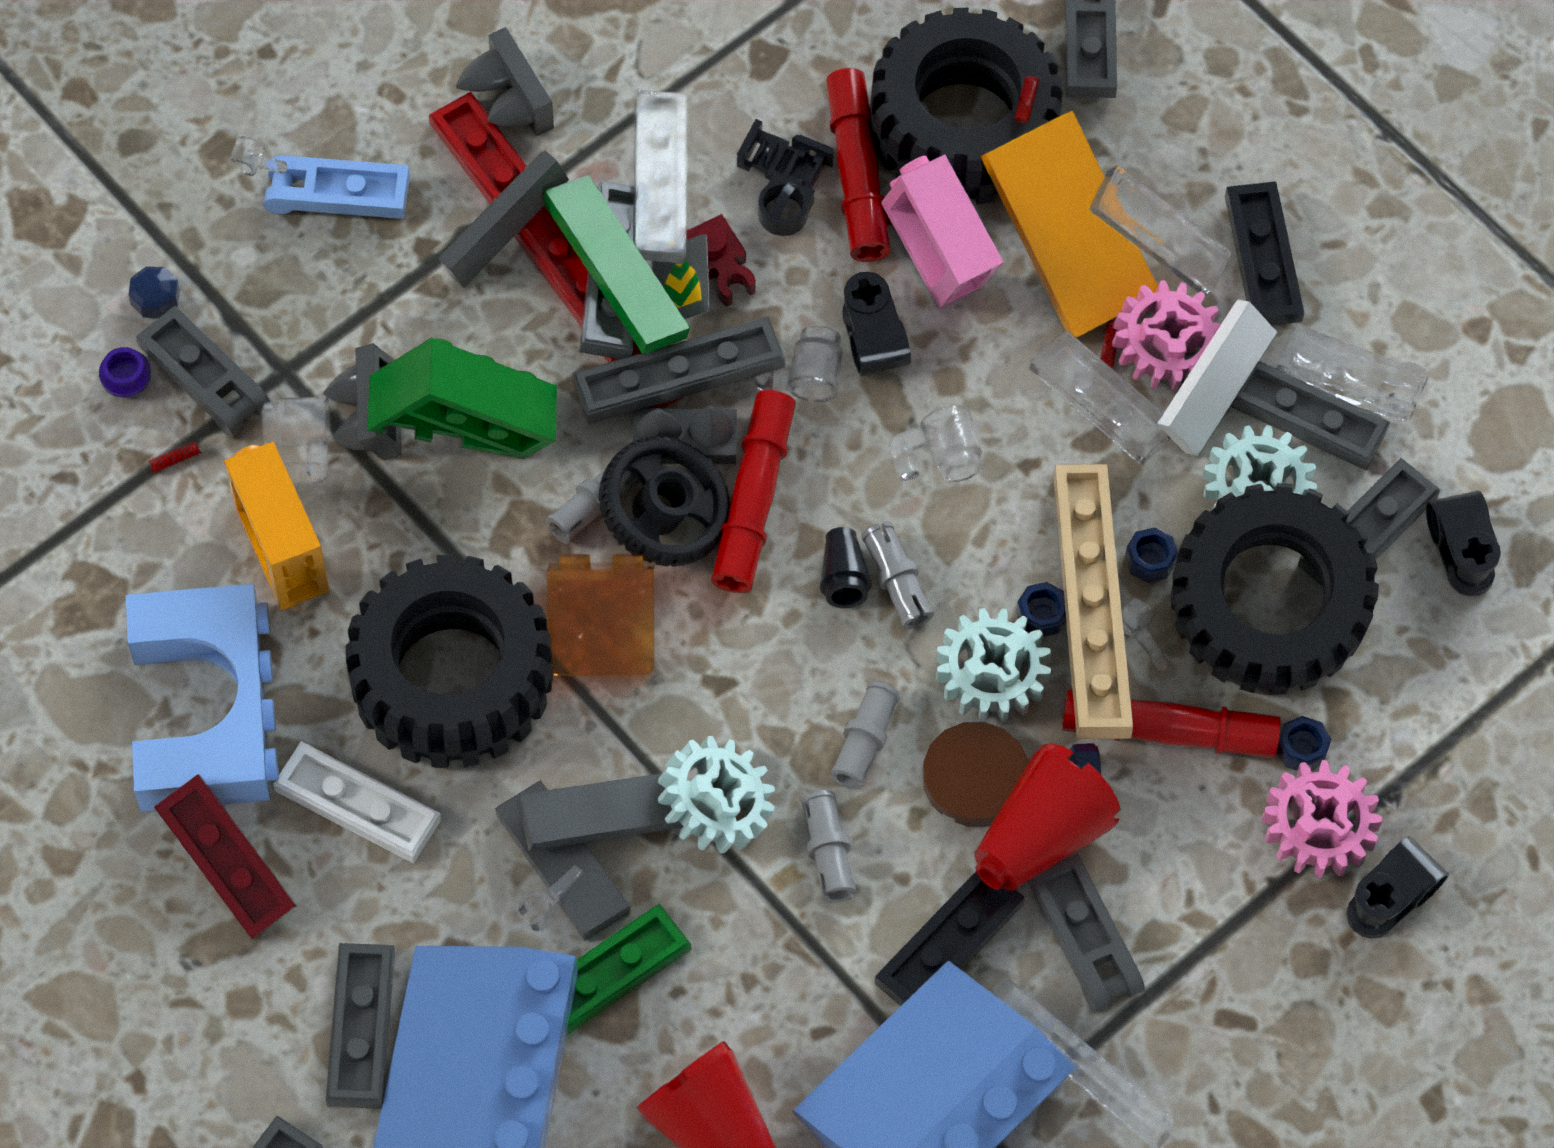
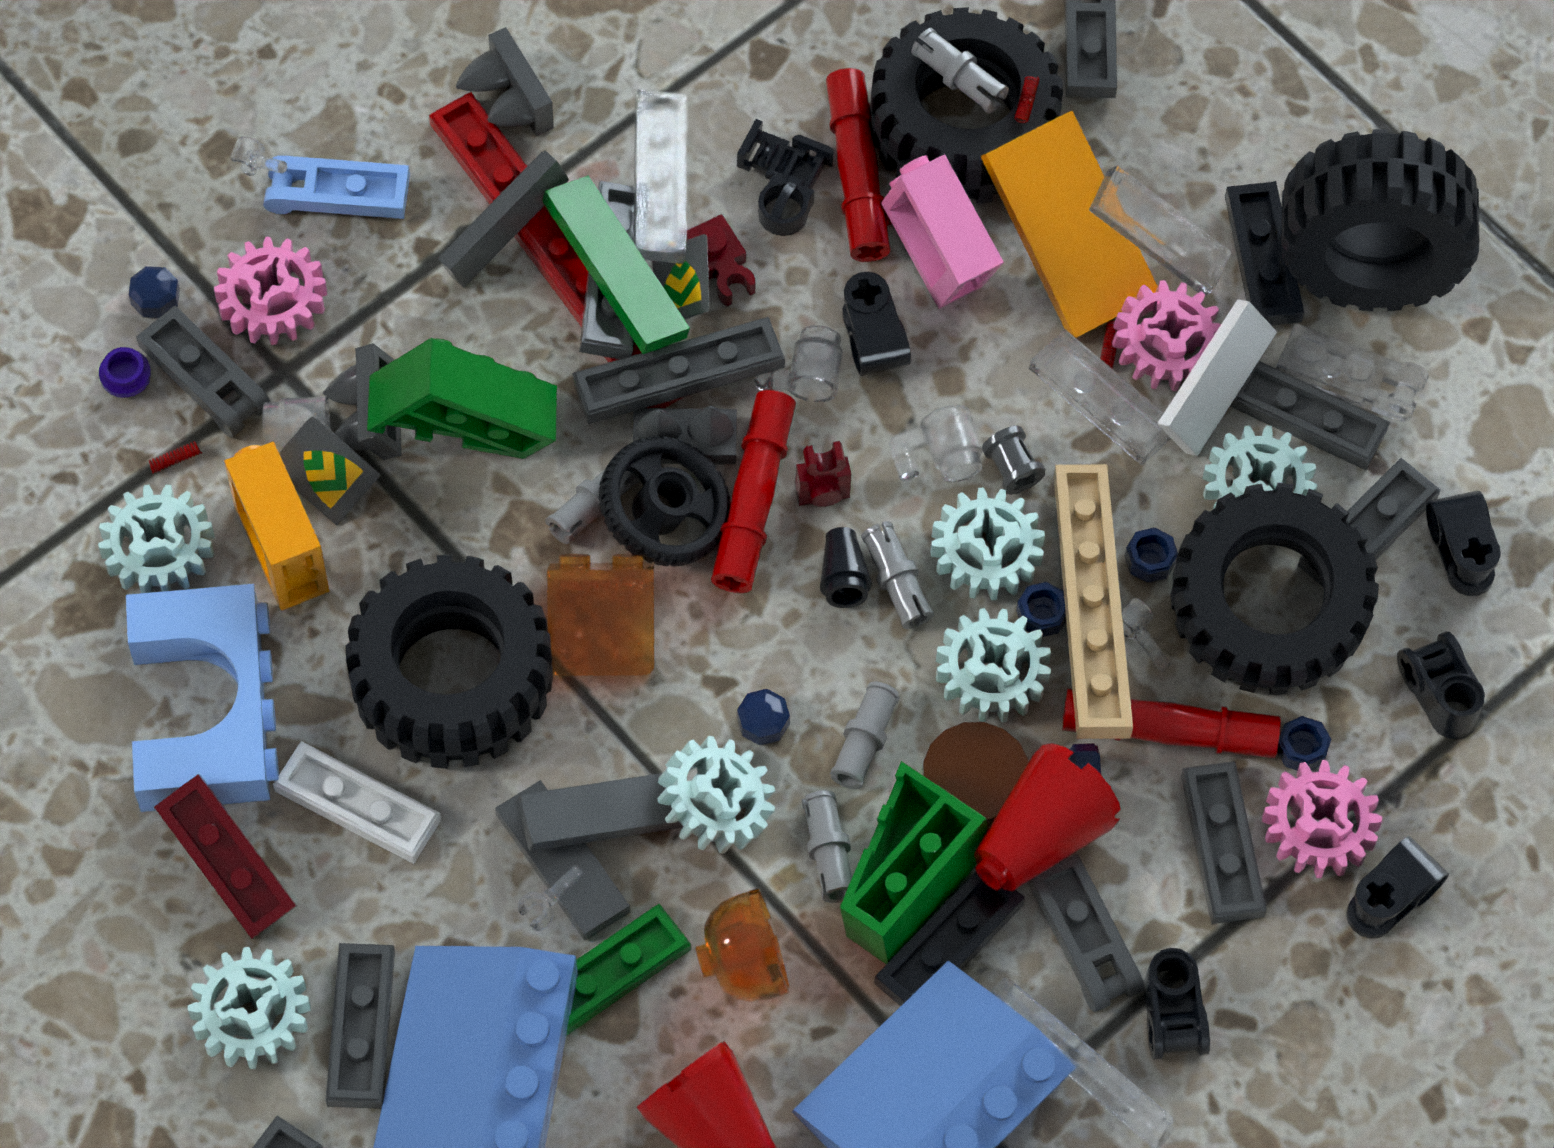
(161, 523): none -> light aqua gear
(231, 1019): none -> light aqua gear
(273, 307): none -> bright pink gear
(326, 470): none -> dark grey sticker
(743, 949): none -> clear orange cylinder
(763, 717): none -> dark blue tile
(823, 477): none -> dark red plate
(911, 865): none -> green wedge
(959, 70): none -> light grey pin
(969, 557): none -> light aqua gear
(1013, 459): none -> dark grey bush
(1175, 1016): none -> black piece
(1223, 842): none -> dark grey tile
(1380, 220): none -> black tyre
(1439, 676): none -> black piece

